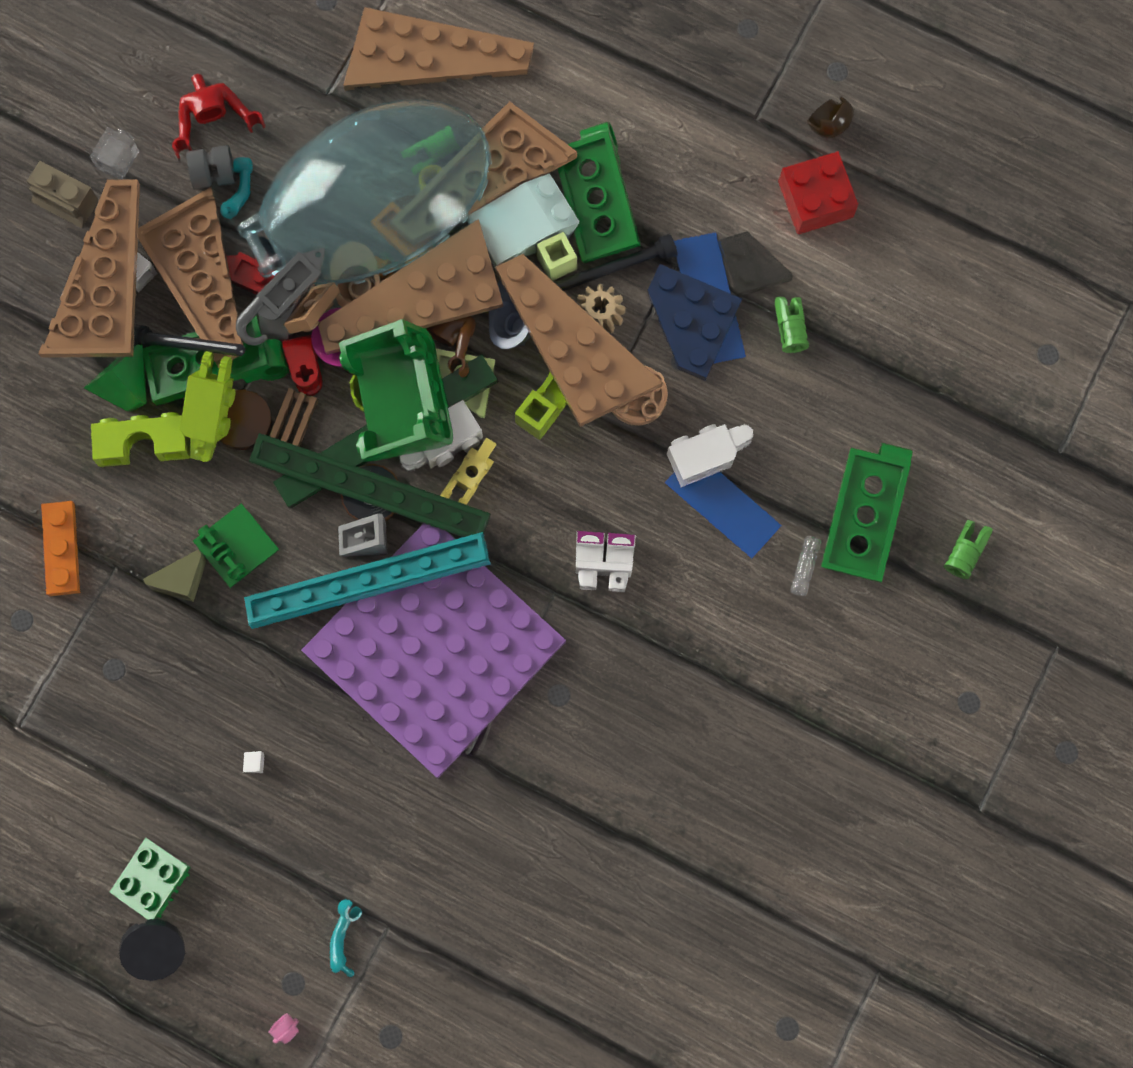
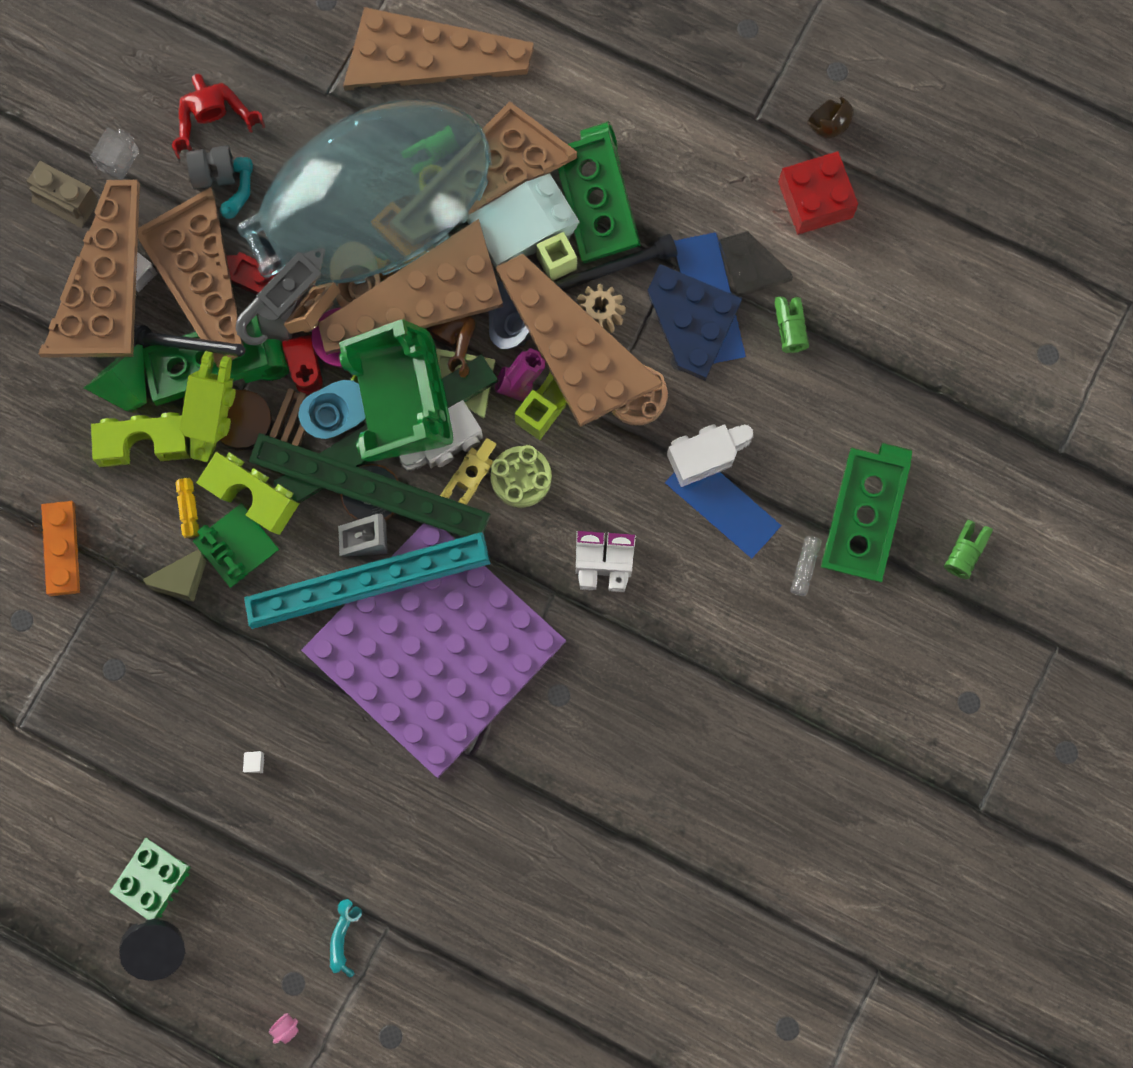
(187, 507): none -> yellow axle
(270, 505): none -> lime arch
(332, 410): none -> medium azure piece
(519, 377): none -> magenta piece
(521, 476): none -> yellowish green tile

